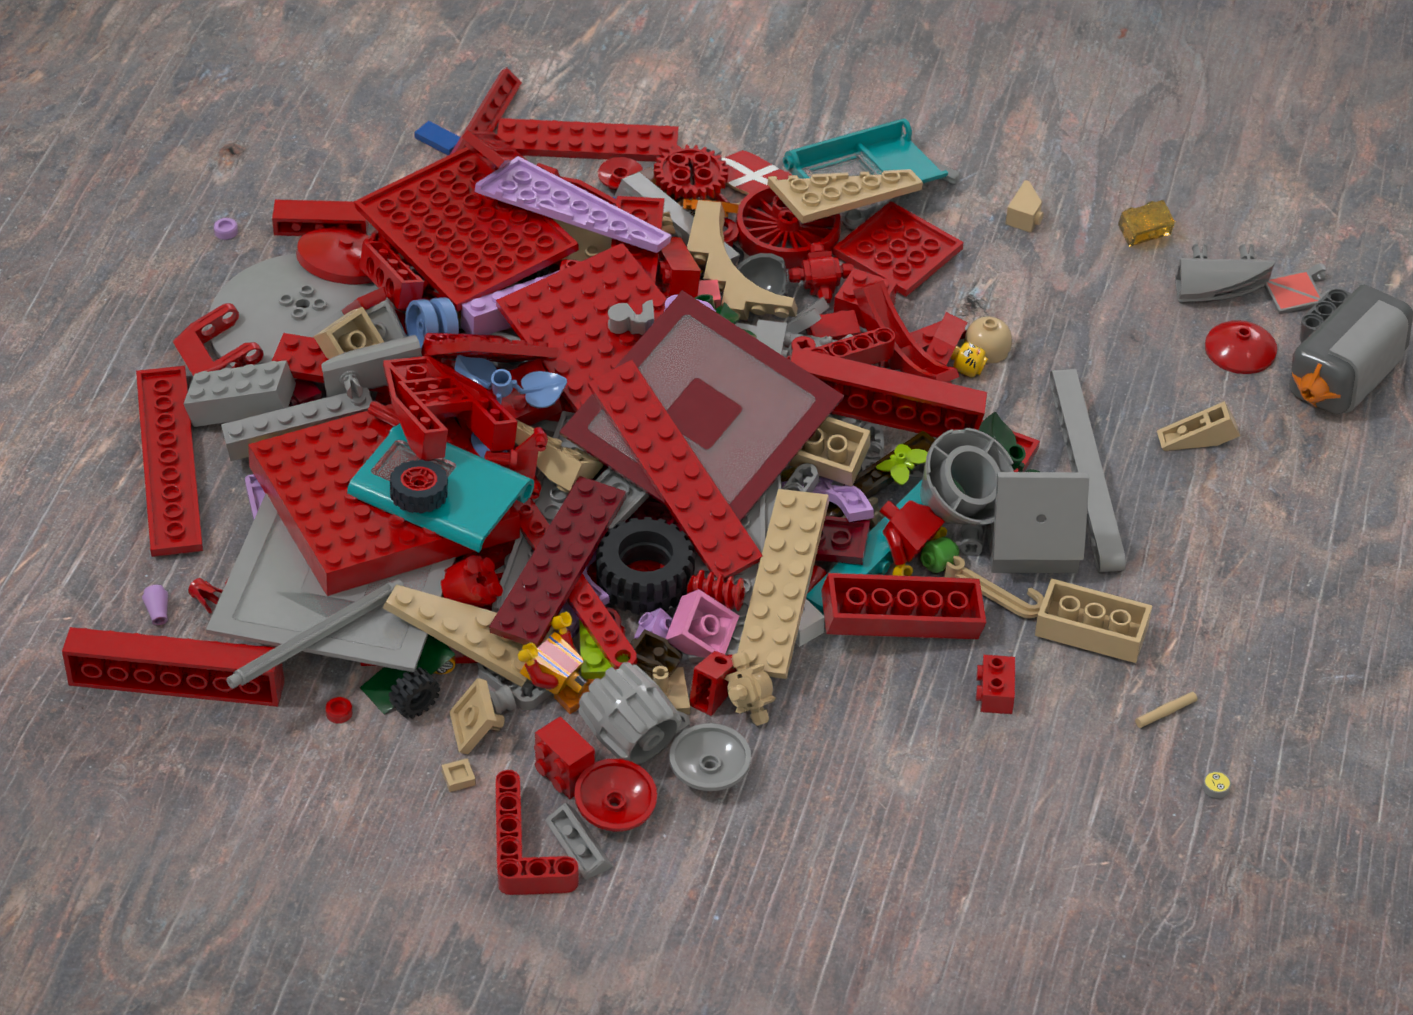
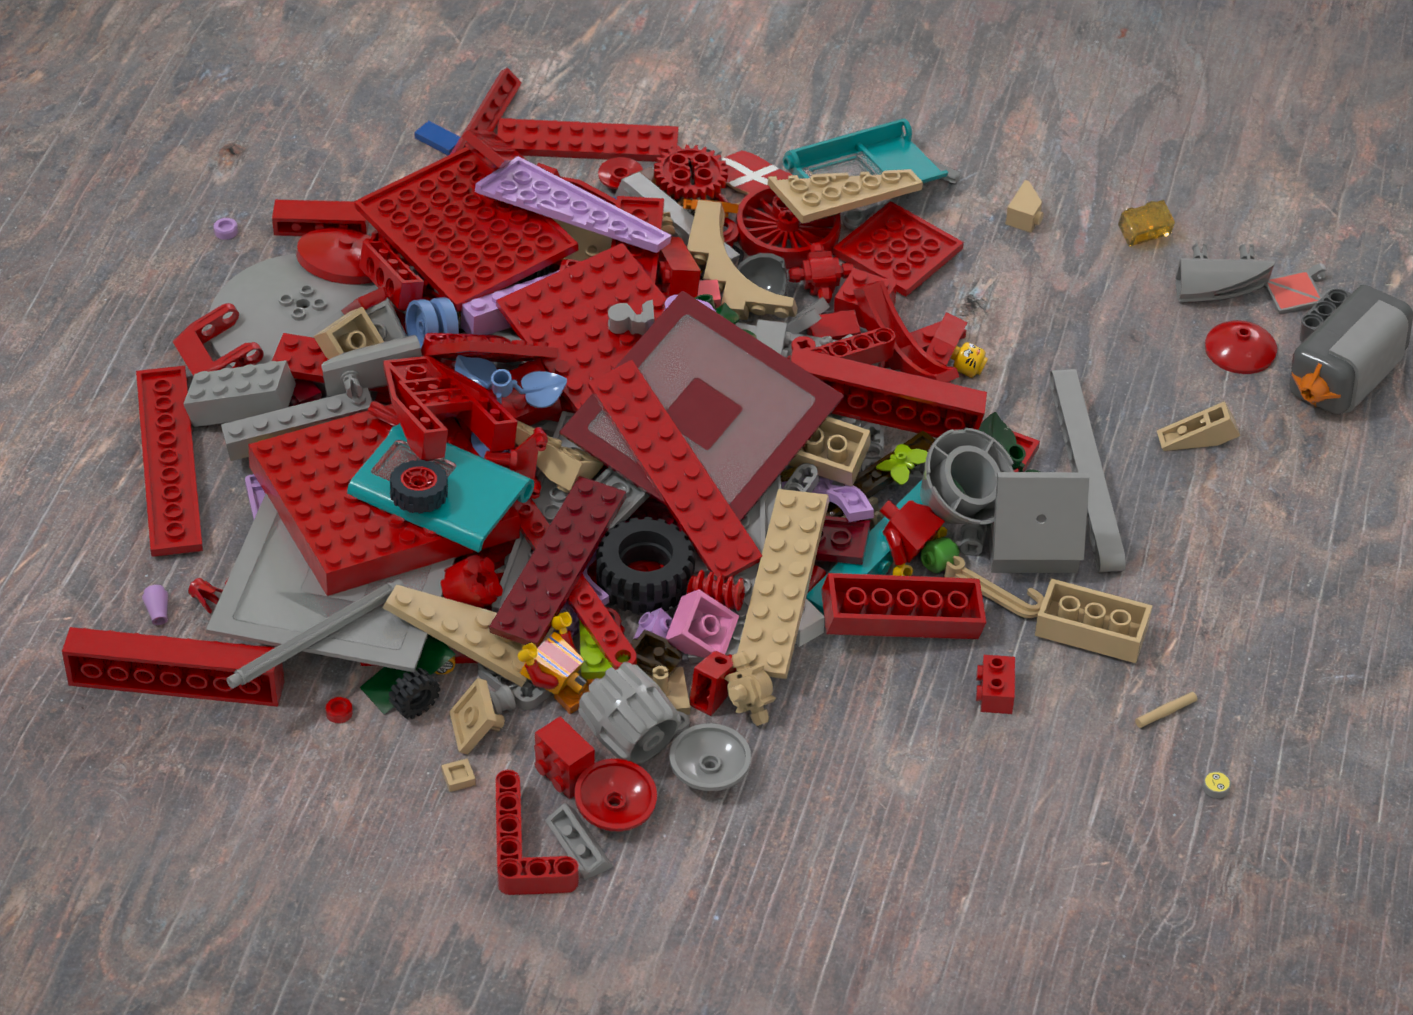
(992, 336): tan cylinder -> none

